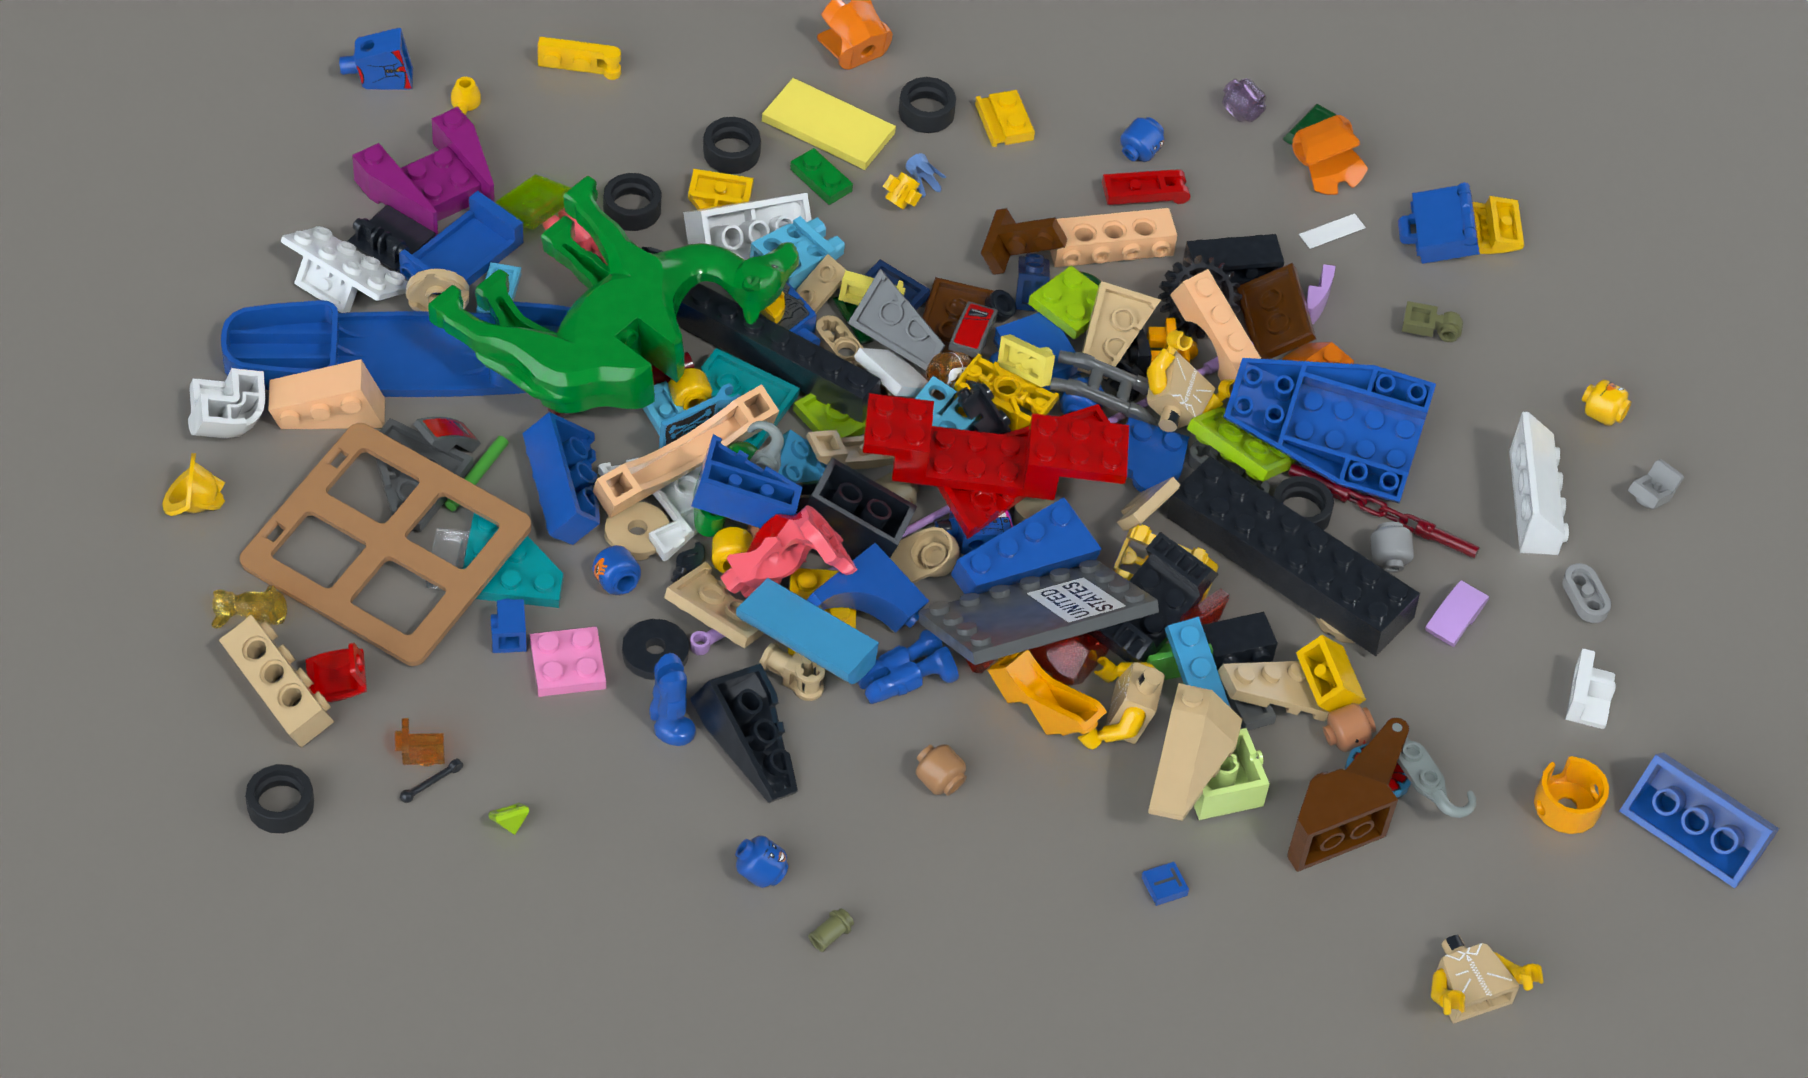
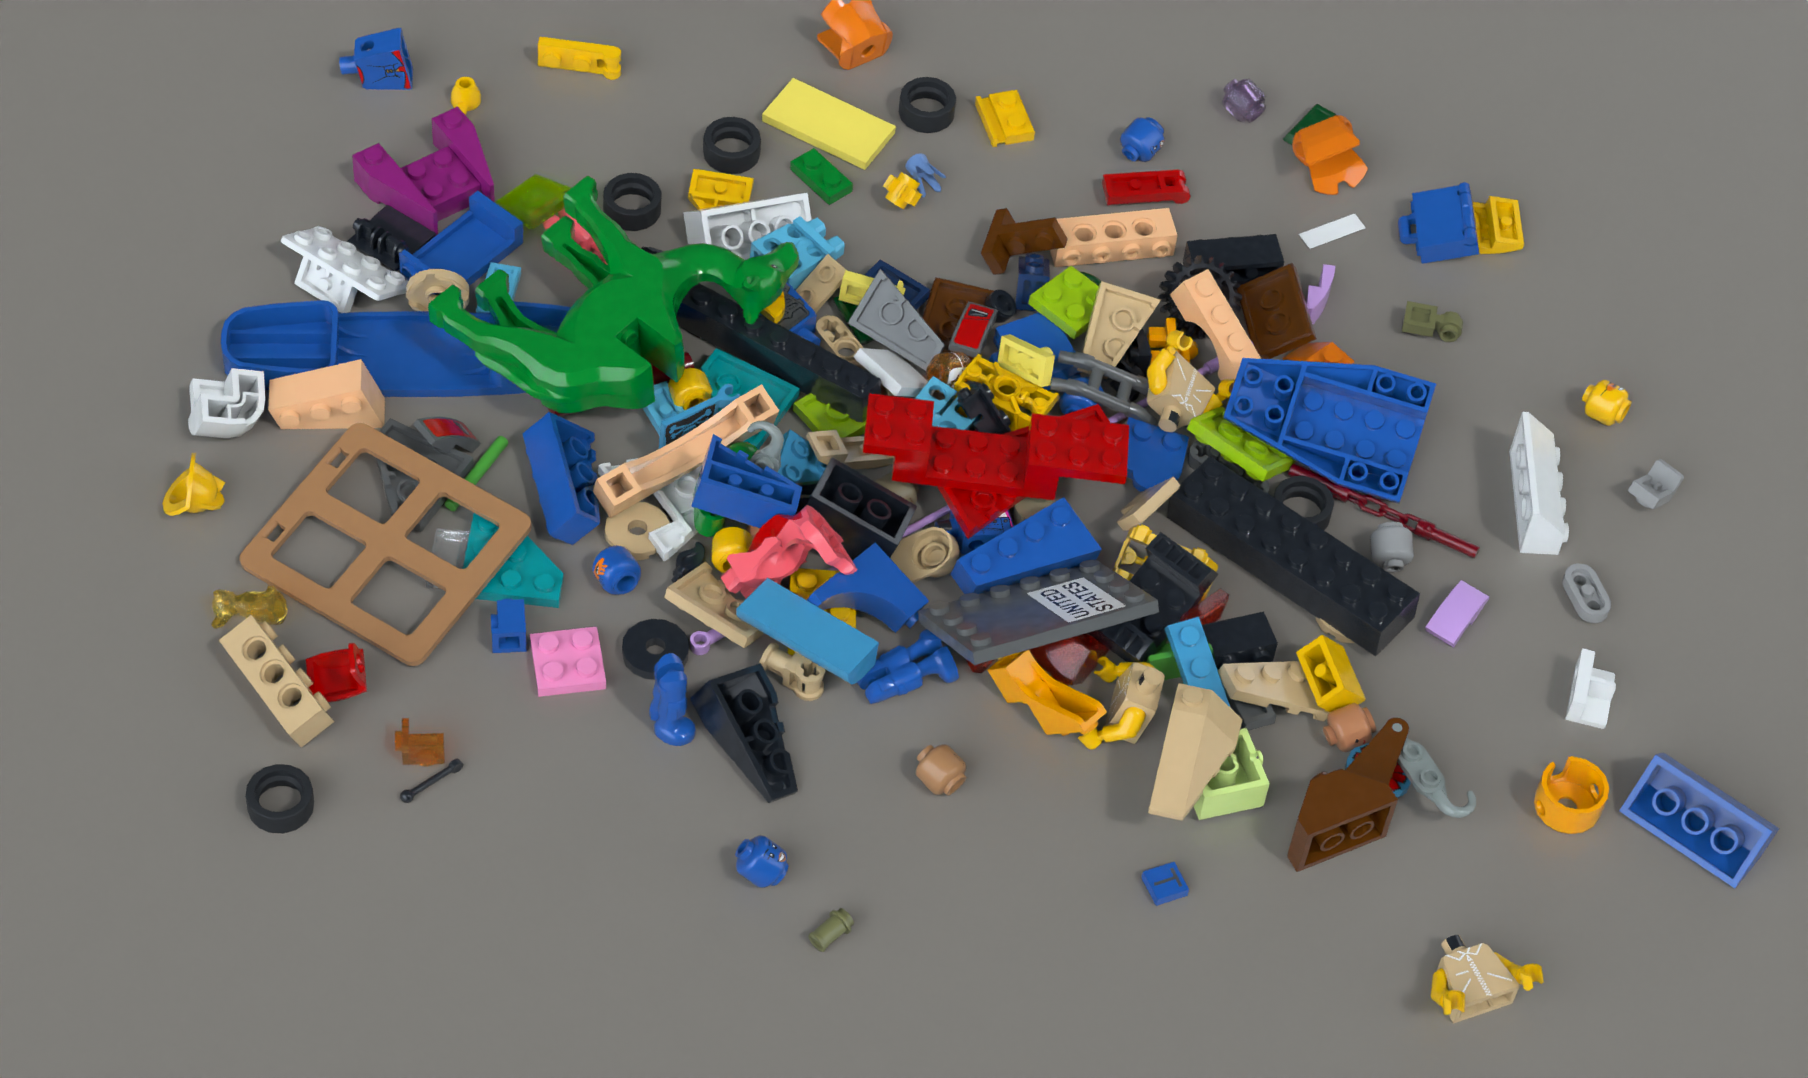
(510, 816): lime slope -> none

